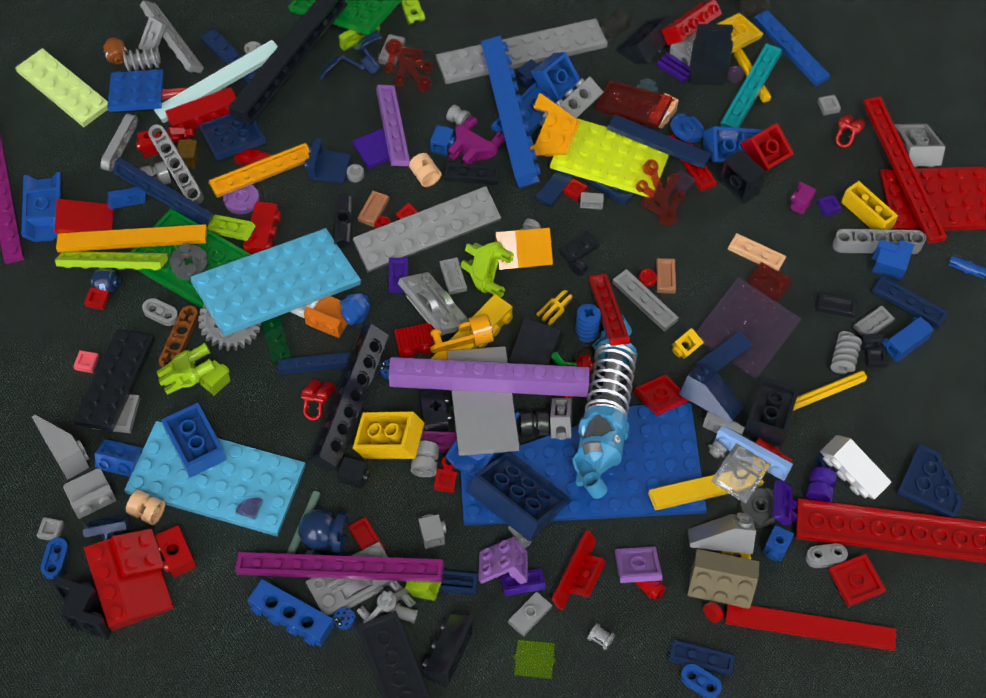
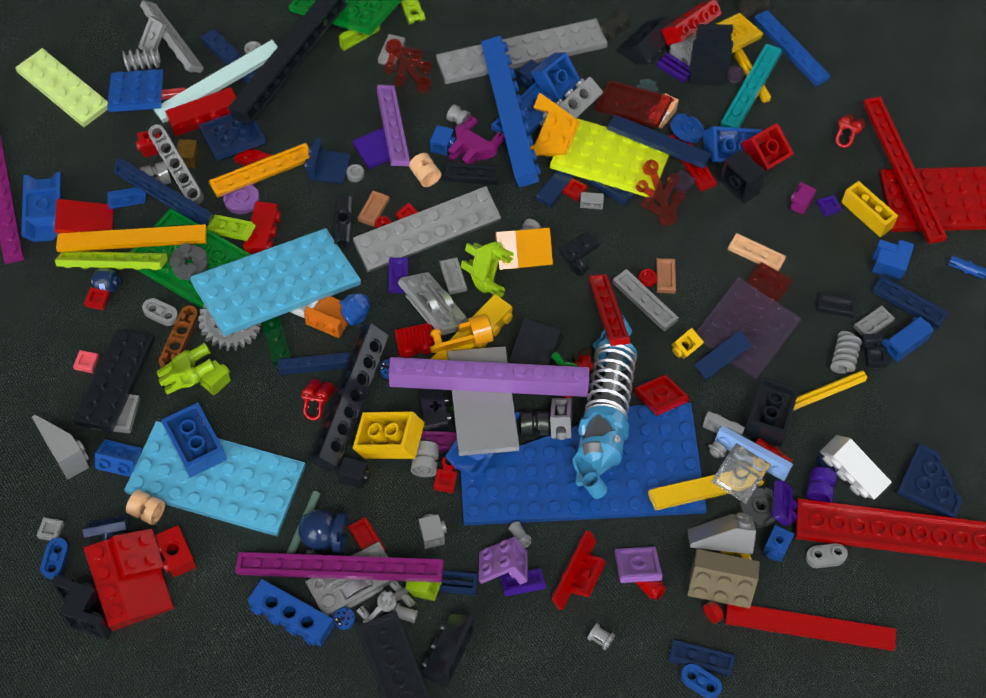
(89, 493): light grey bracket -> none
(114, 50): dark orange head -> none
(119, 142): light grey beam -> none
(179, 133): red plate -> none
(249, 507): clear purple tile -> none
(368, 61): dark blue plant -> none
(518, 495): dark blue slope -> none
(529, 614): light grey plate -> none
(534, 659): clear neon green piece -> none
(555, 306): yellow arm -> none
(587, 322): blue piece -> none
(710, 392): dark blue slope -> none
(829, 105): light grey tile -> none
(856, 580): red plate -> none
(867, 239): light grey beam -> none
(921, 144): light grey slope -> none

